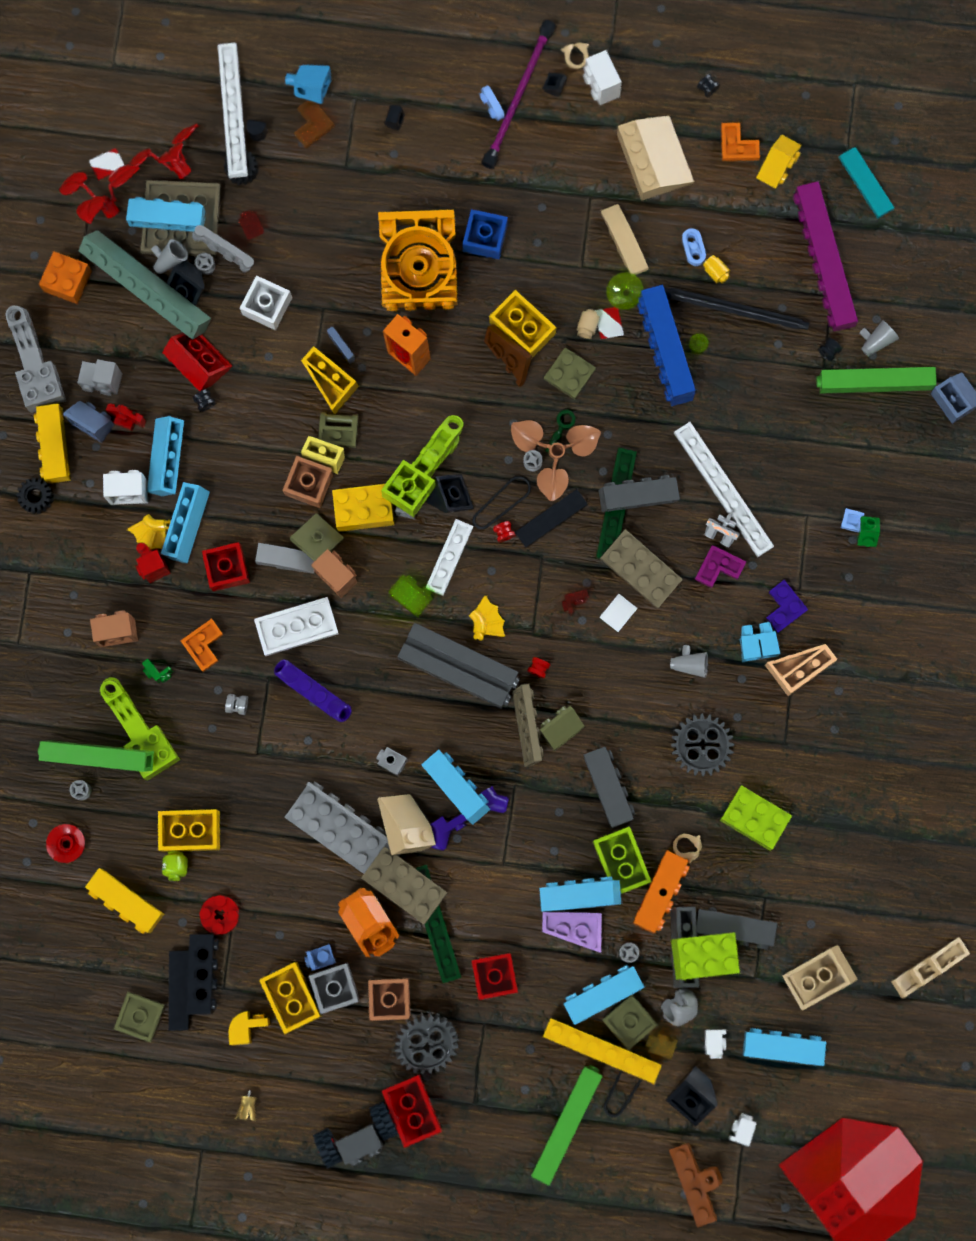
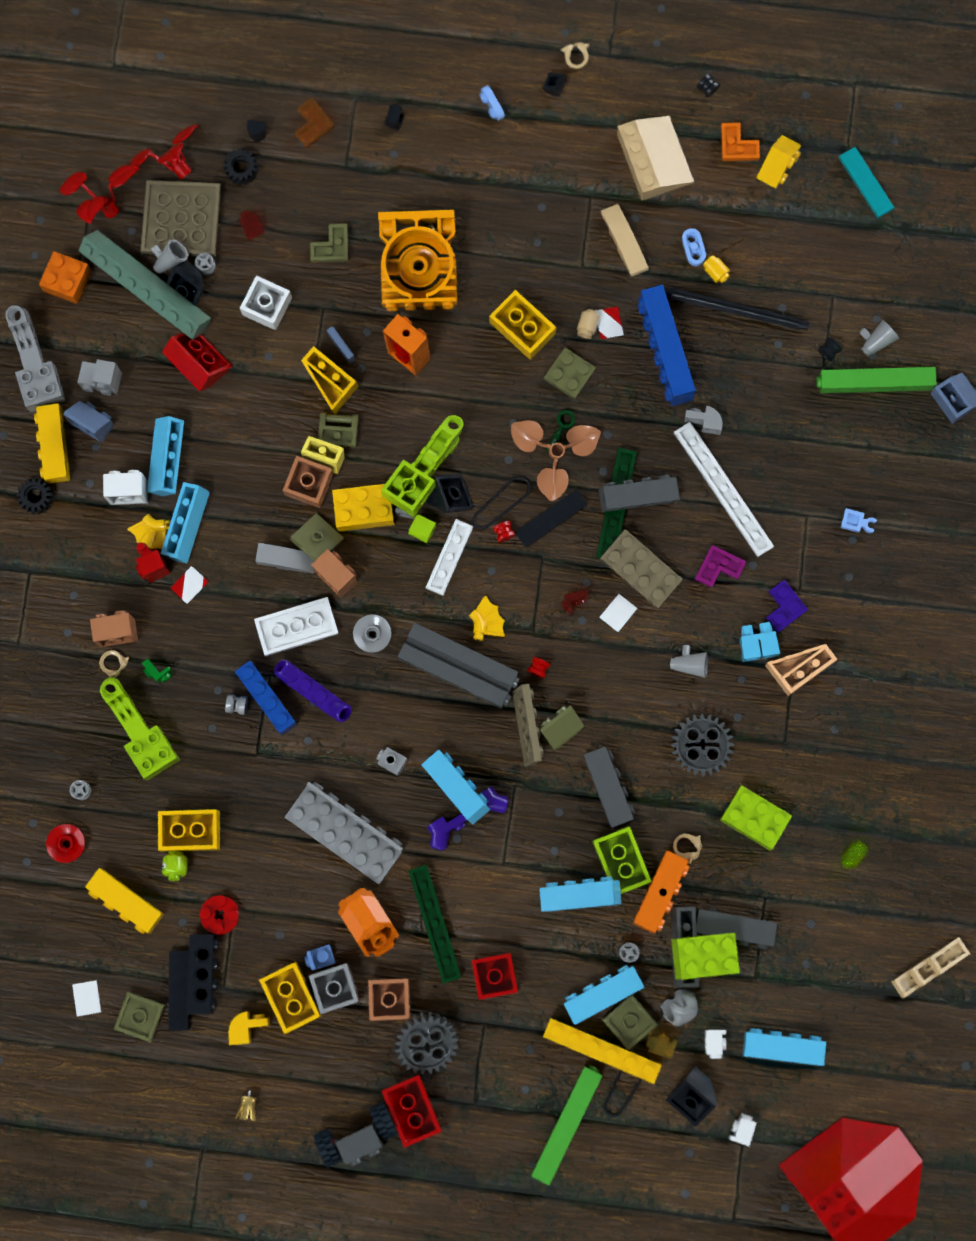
(86, 998): none -> white sticker
(96, 755): bright green brick -> none
(106, 163): white sticker -> none
(122, 660): none -> tan piece
(125, 417): red plate -> none
(165, 215): medium azure brick -> none
(189, 584): none -> white sticker
(198, 643): orange plate -> none
(204, 400): black wheel -> none
(218, 244): light grey plate -> none
(225, 566): red brick -> none
(232, 110): white tile -> none
(266, 698): none -> blue brick
(310, 82): dark azure torso -> none
(333, 251): none -> olive plate
(369, 624): none -> light grey dish
(404, 885): dark tan plate -> none
(405, 825): tan slope -> none
(410, 595): clear neon green brick -> none
(422, 528): none -> lime piece
(485, 234): blue brick -> none
(491, 156): magenta hose -> none
(514, 356): reddish brown wing -> none
(531, 457): light grey wheel -> none
(577, 928): lavender wing -> none
(602, 78): white brick -> none
(618, 285): clear neon green dish -> none
(696, 1183): dark orange plate -> none
(698, 343): clear neon green tile -> none
(710, 419): none -> light grey brick
(729, 534): light grey hips -> none
(820, 977): tan slope -> none
(825, 256): magenta brick -> none
(854, 855): none -> clear neon green brick
(869, 531): green bracket -> none

